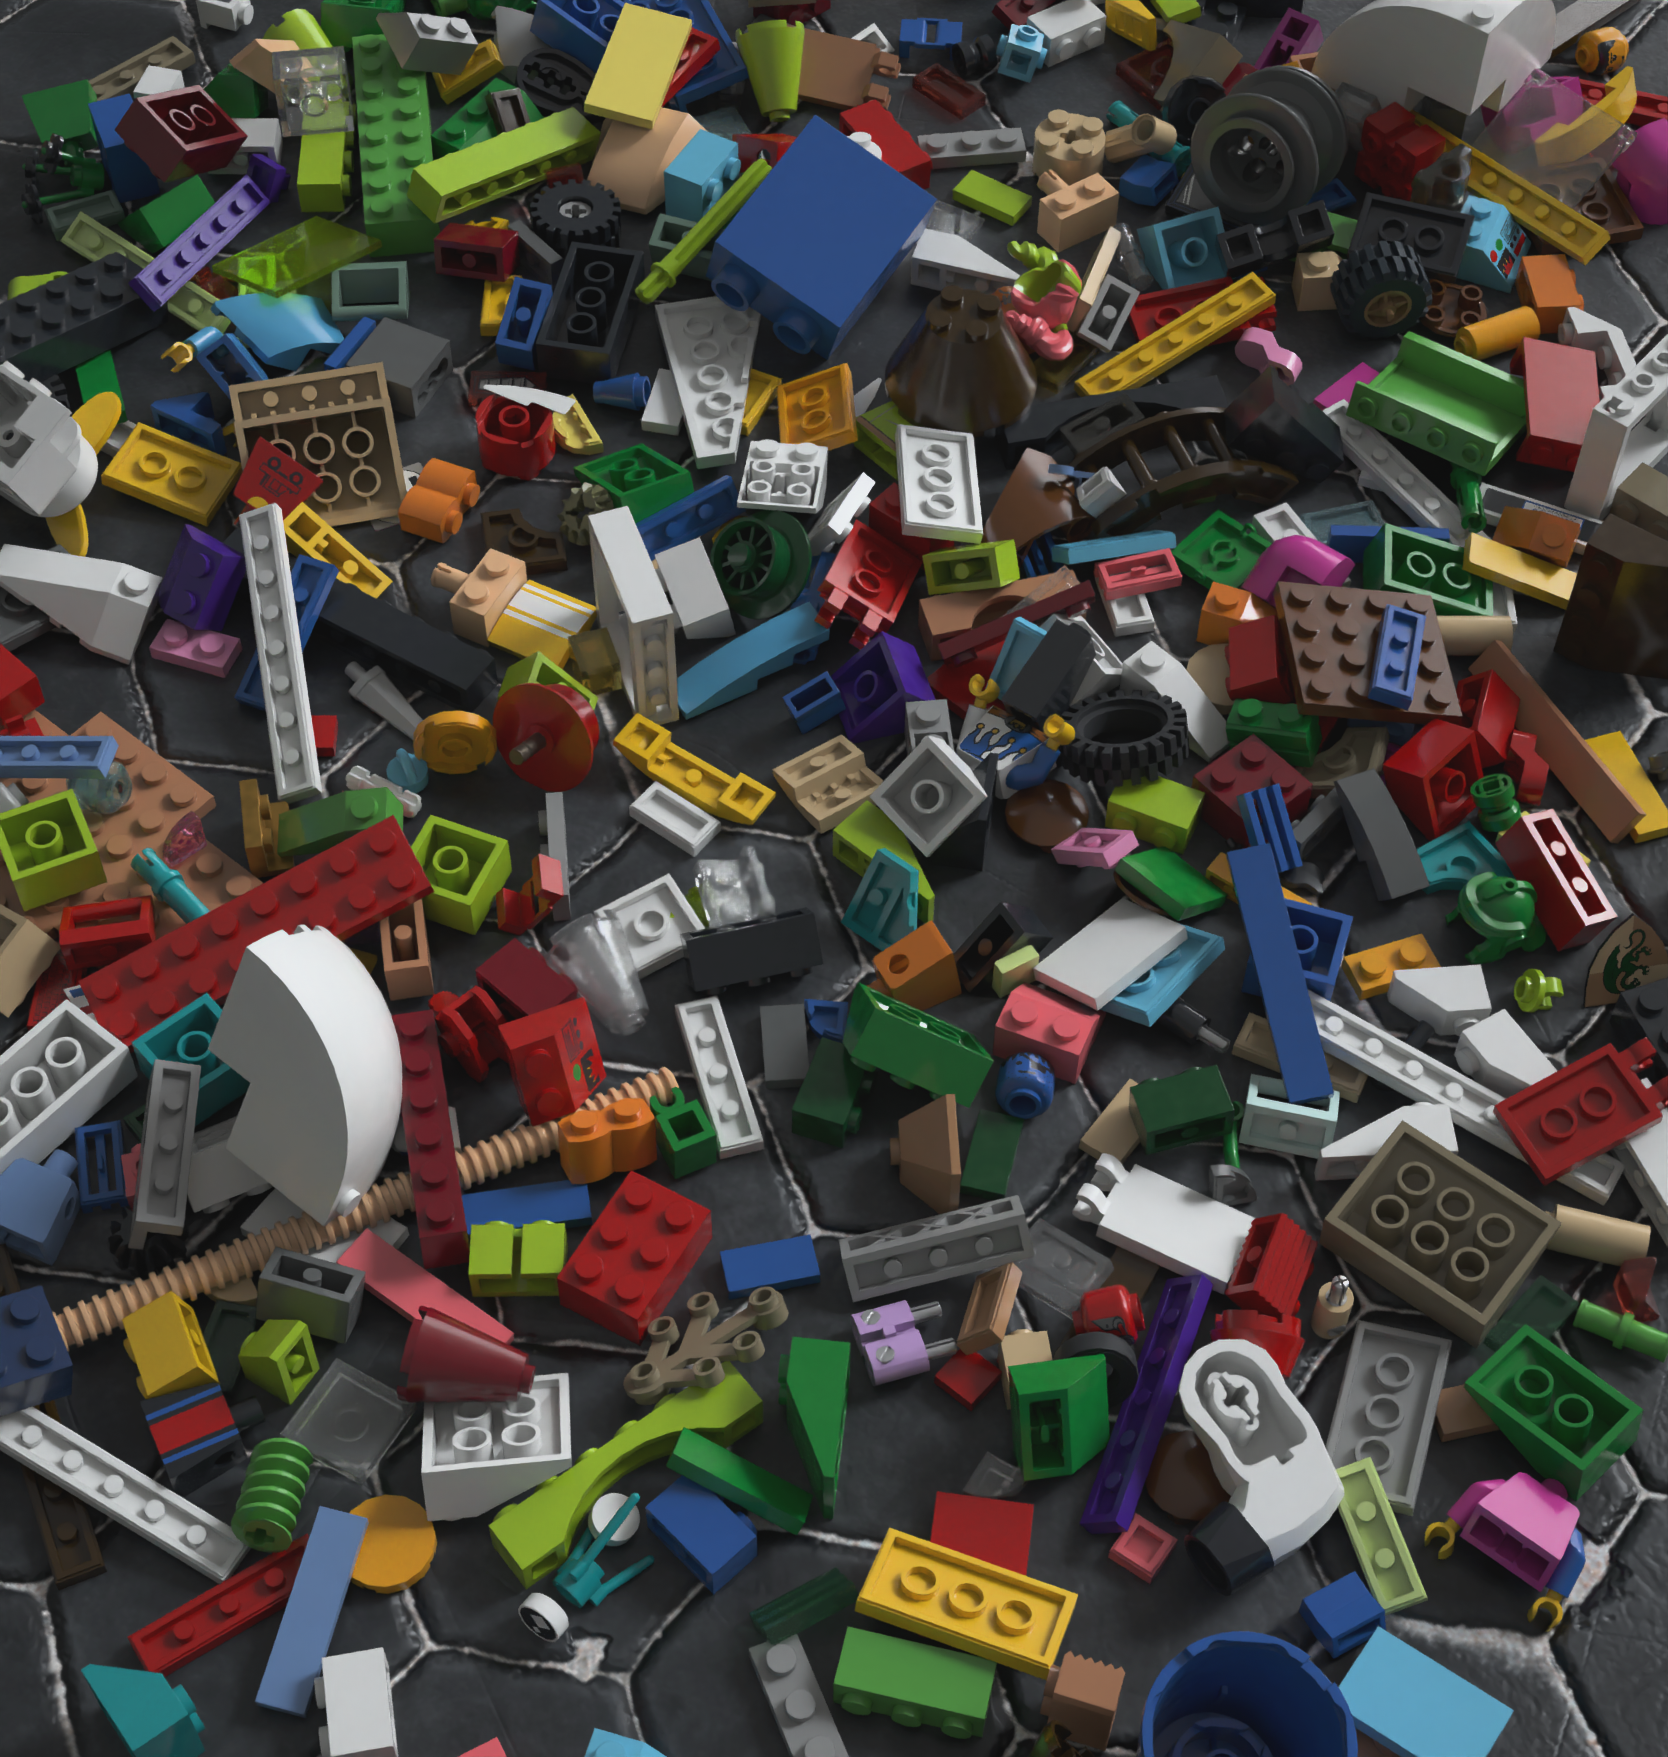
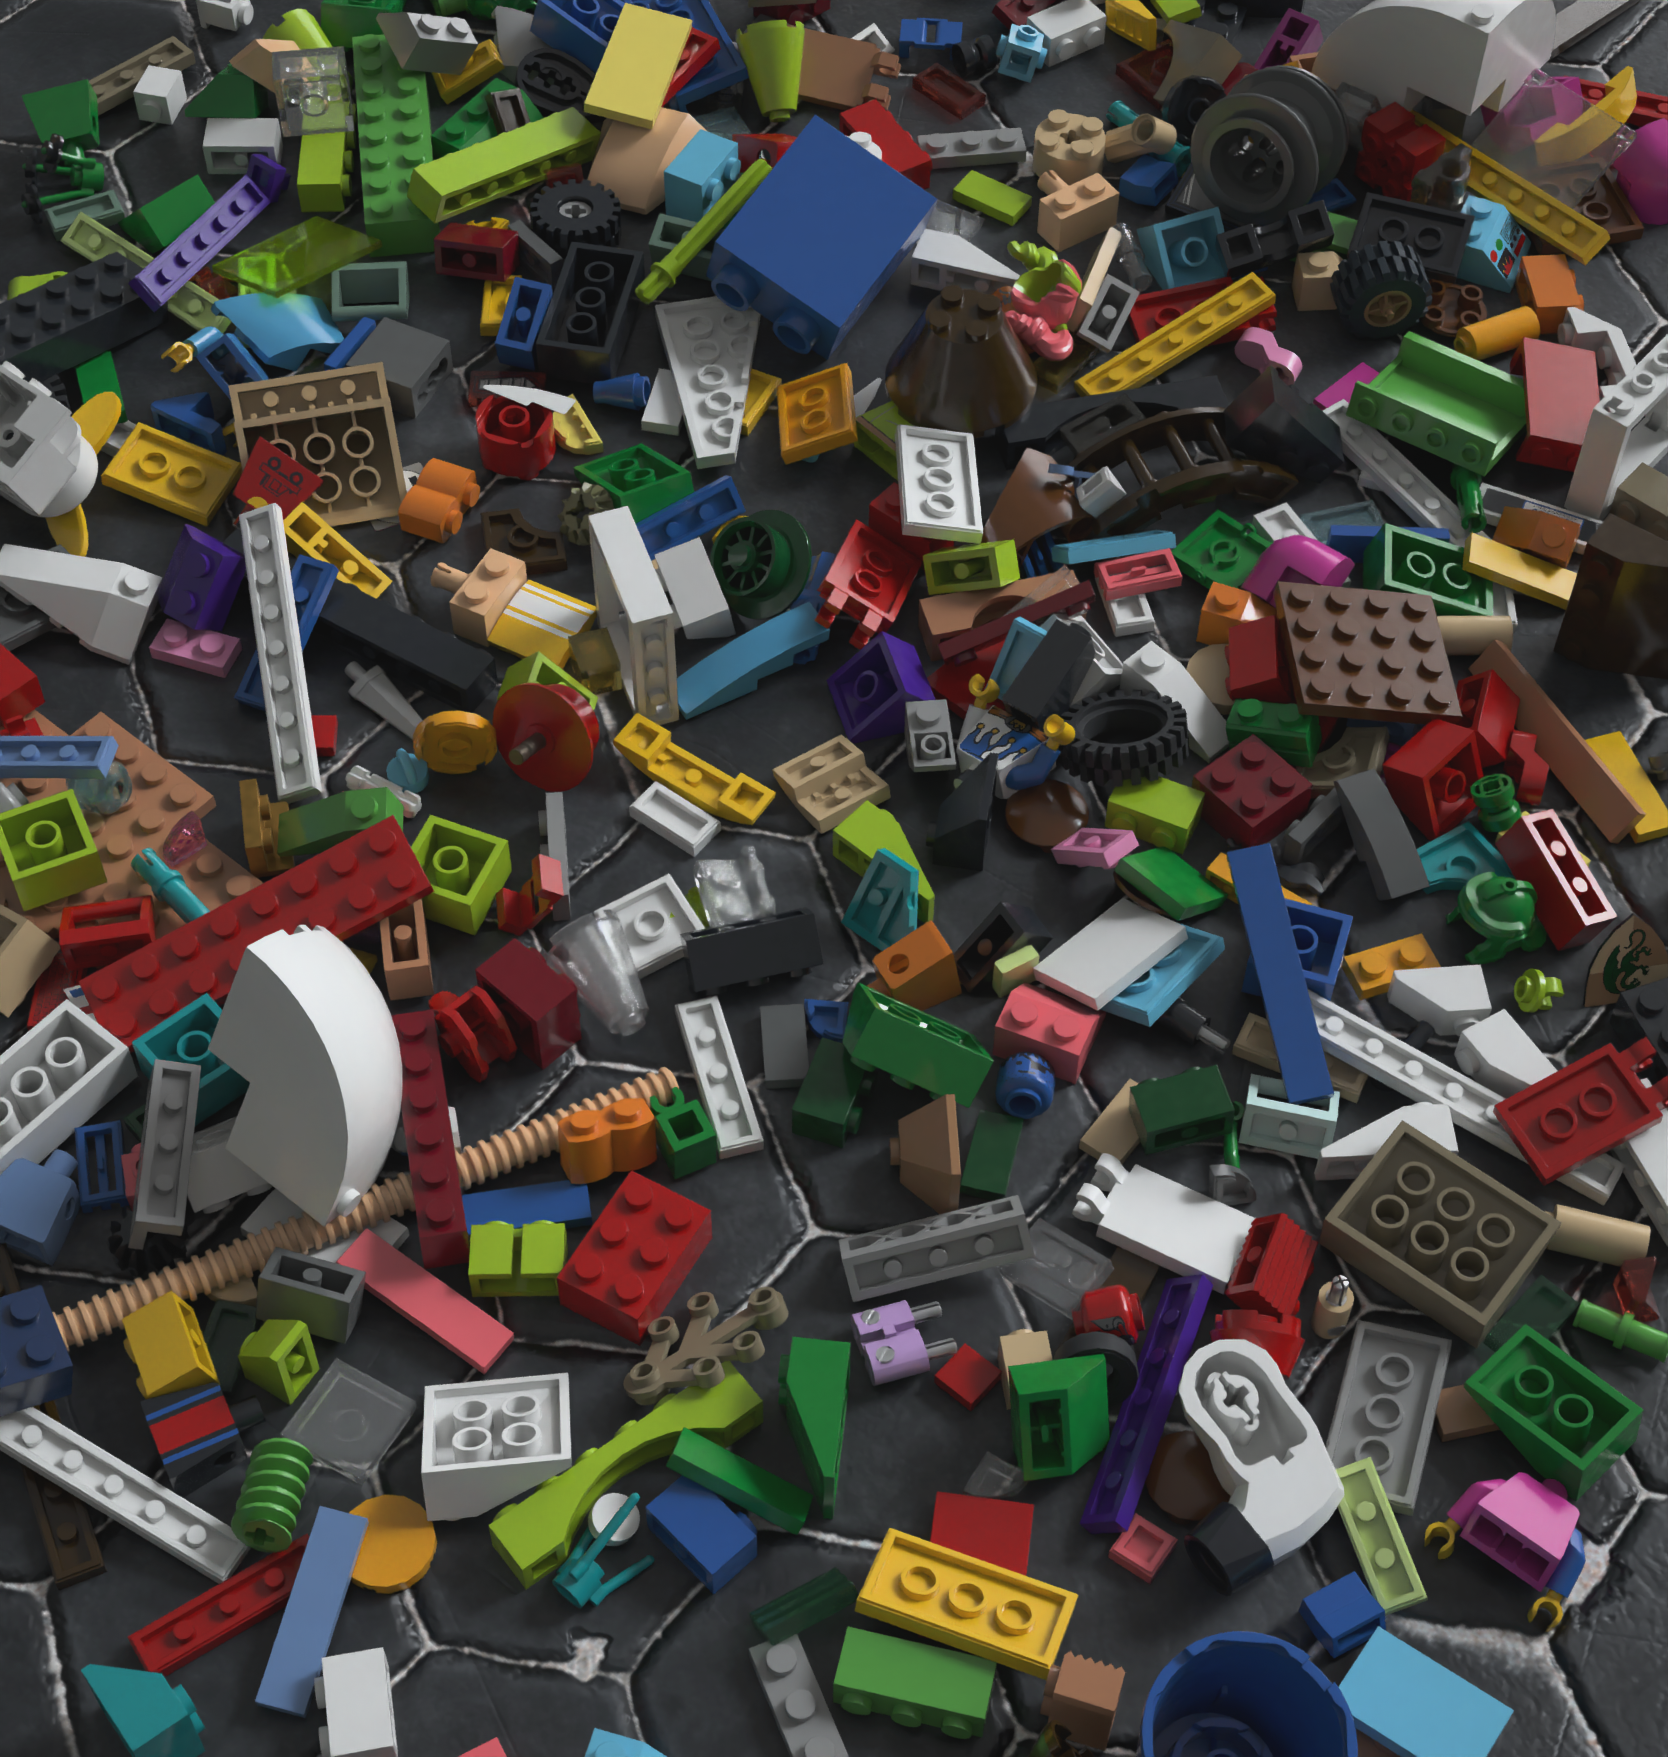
(125, 169): blue brick -> none
(180, 133): dark red brick -> none
(460, 1363): dark red cone -> none
(543, 1617): white tile -> none
(553, 1060): red slope -> none
(770, 1264): blue tile -> none
(784, 477): white slope -> none
(814, 702): blue piece -> none
(835, 520): white plate -> none
(929, 794): white slope -> none
(989, 1308): medium nougat tile -> none
(1275, 825): blue tile -> none
(1397, 657): blue tile -> none
(1601, 51): light orange head -> none

